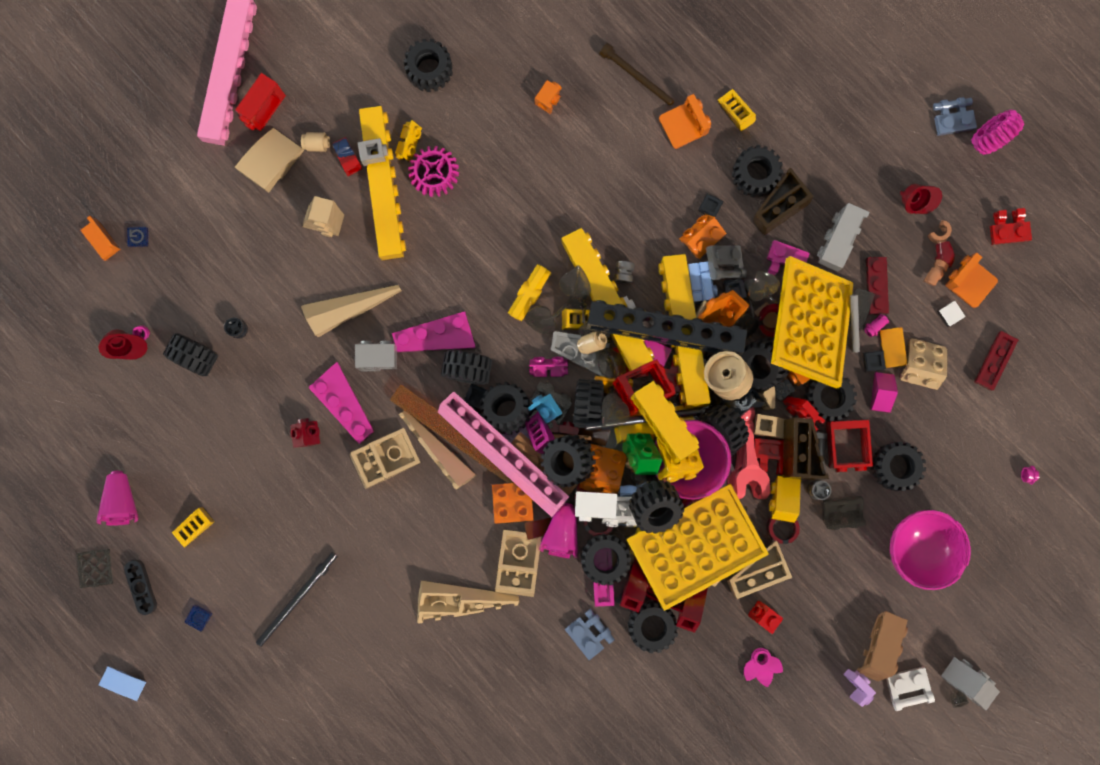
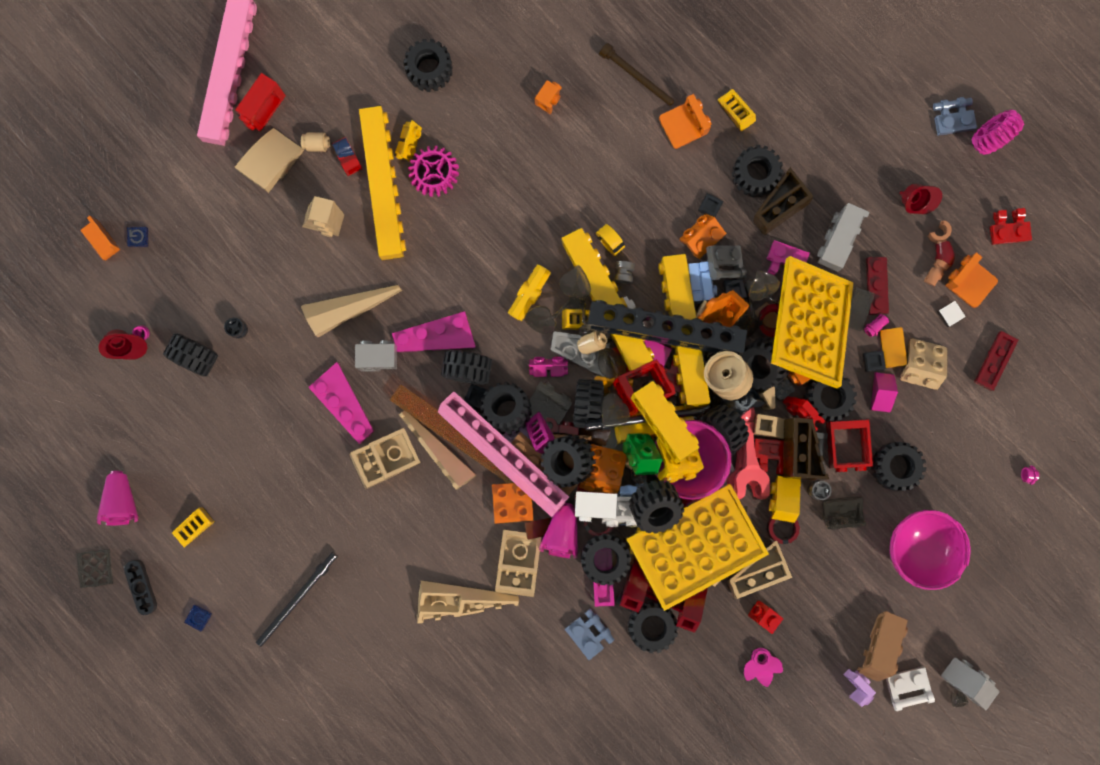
(122, 683): light blue slope -> none
(305, 433): dark red brick -> none
(366, 149): light grey brick -> none
(546, 407): dark azure bracket -> none
(610, 239): none -> yellow piece
(854, 323): light grey bar -> none

